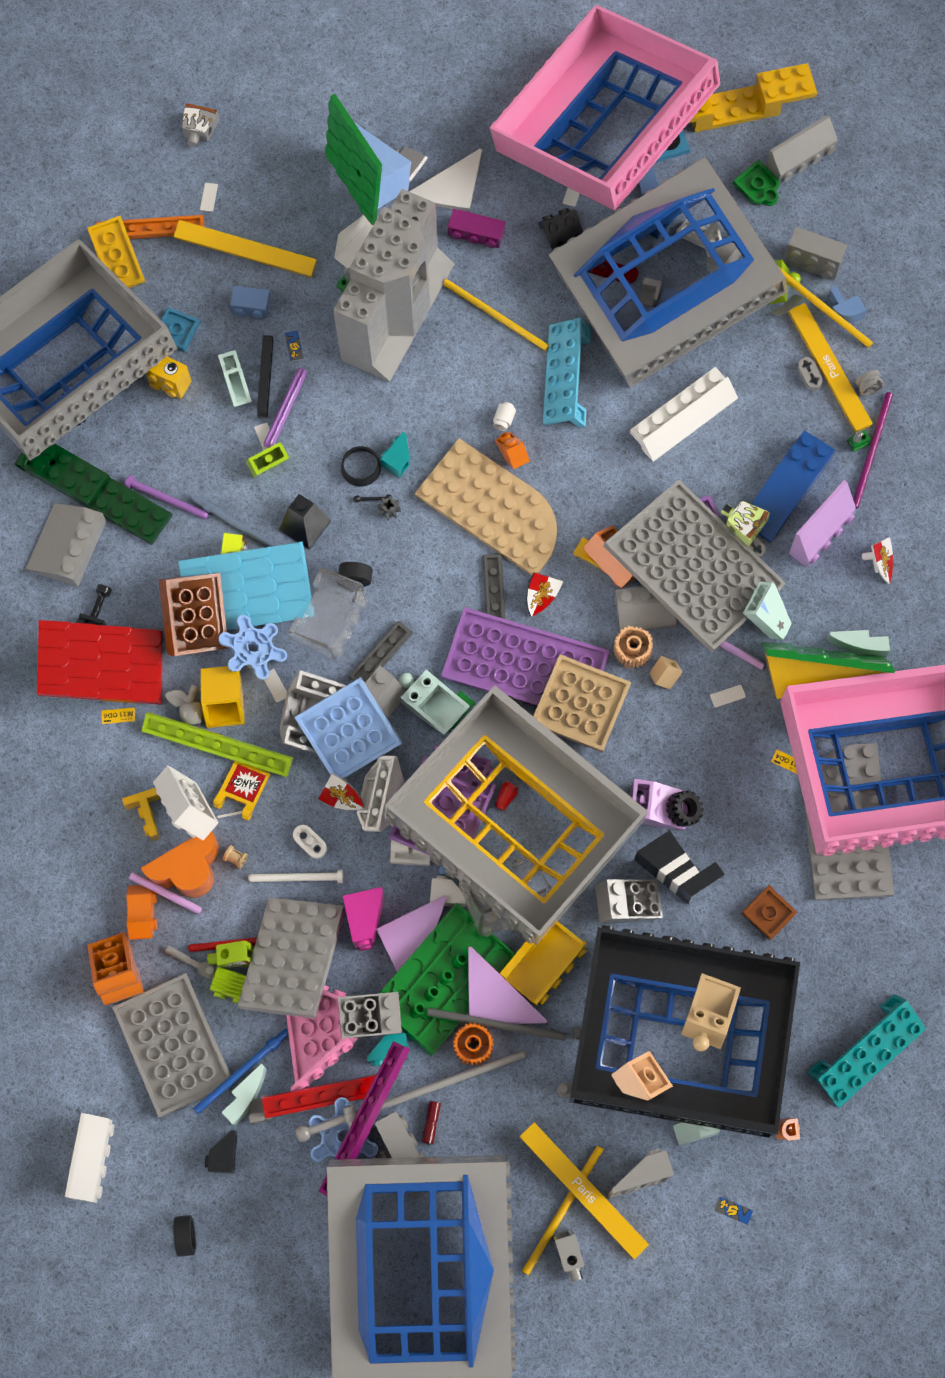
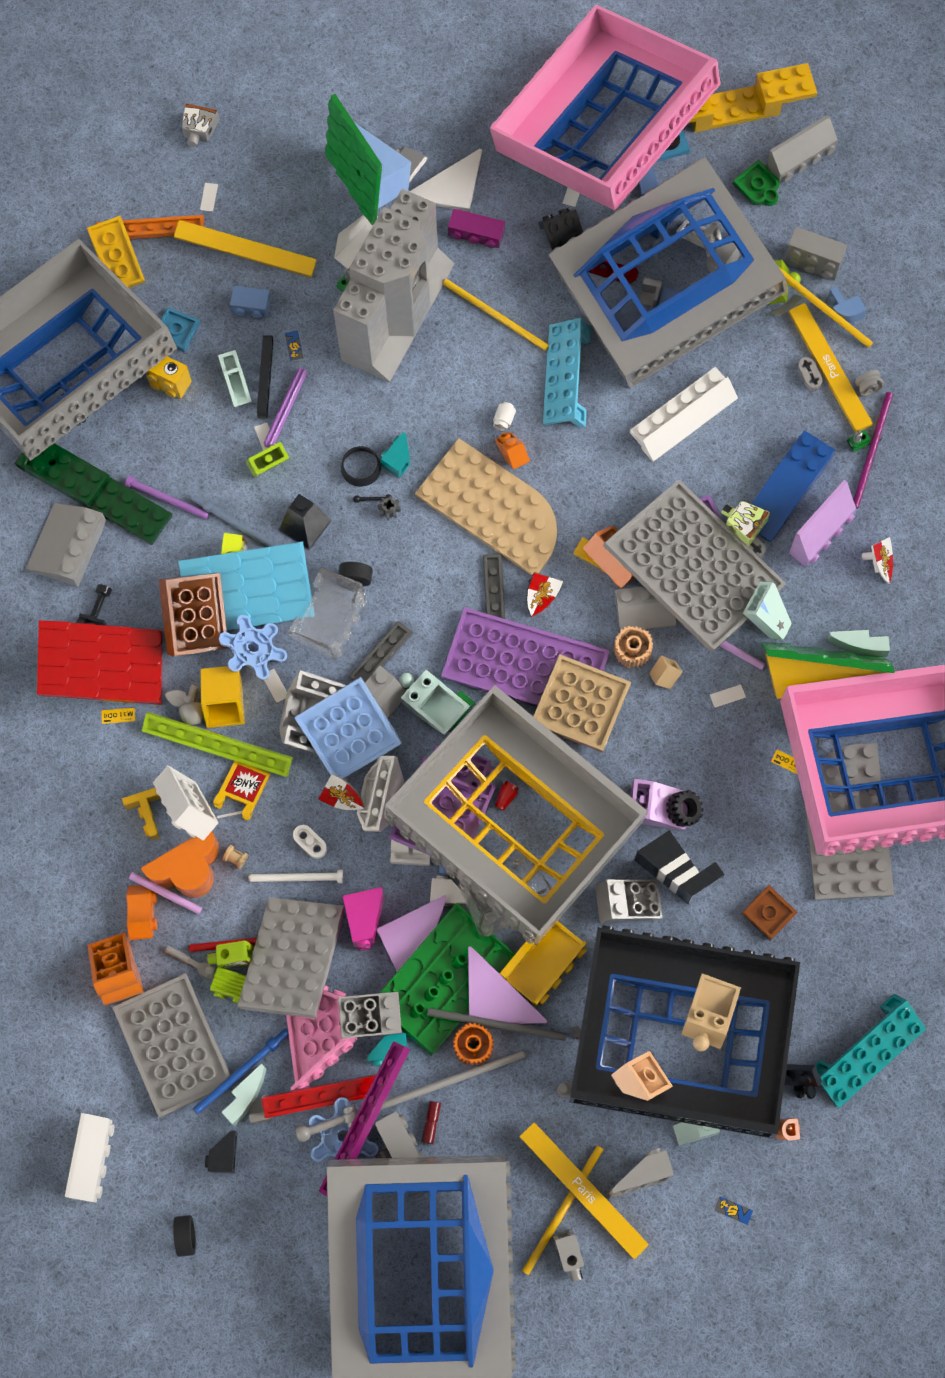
(803, 1076): none -> black hinge

